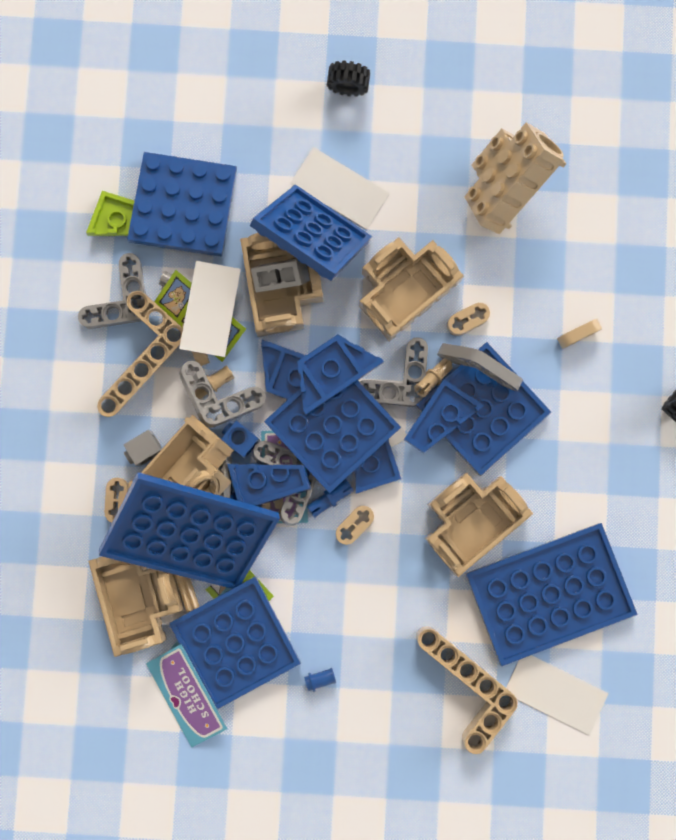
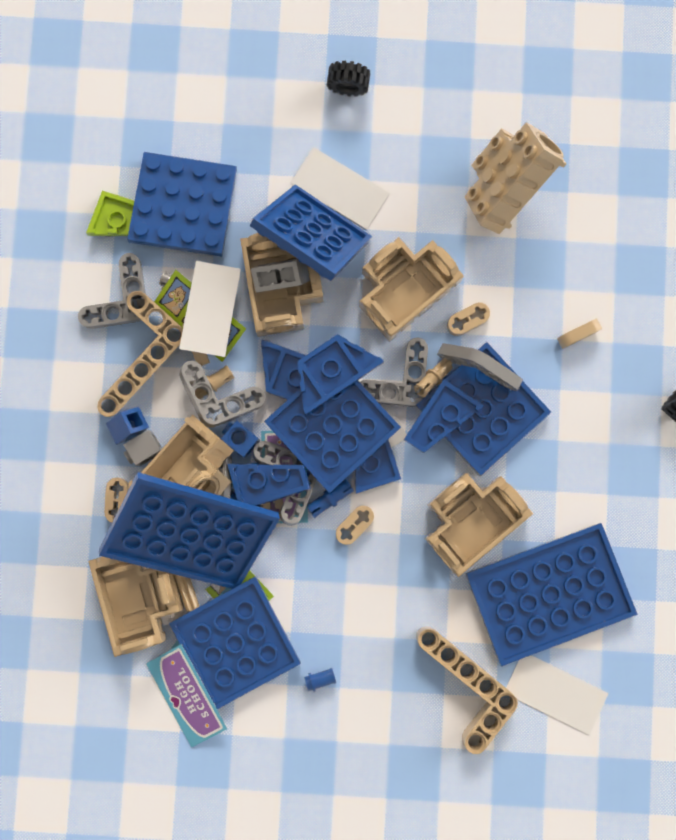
(127, 425): none -> blue brick

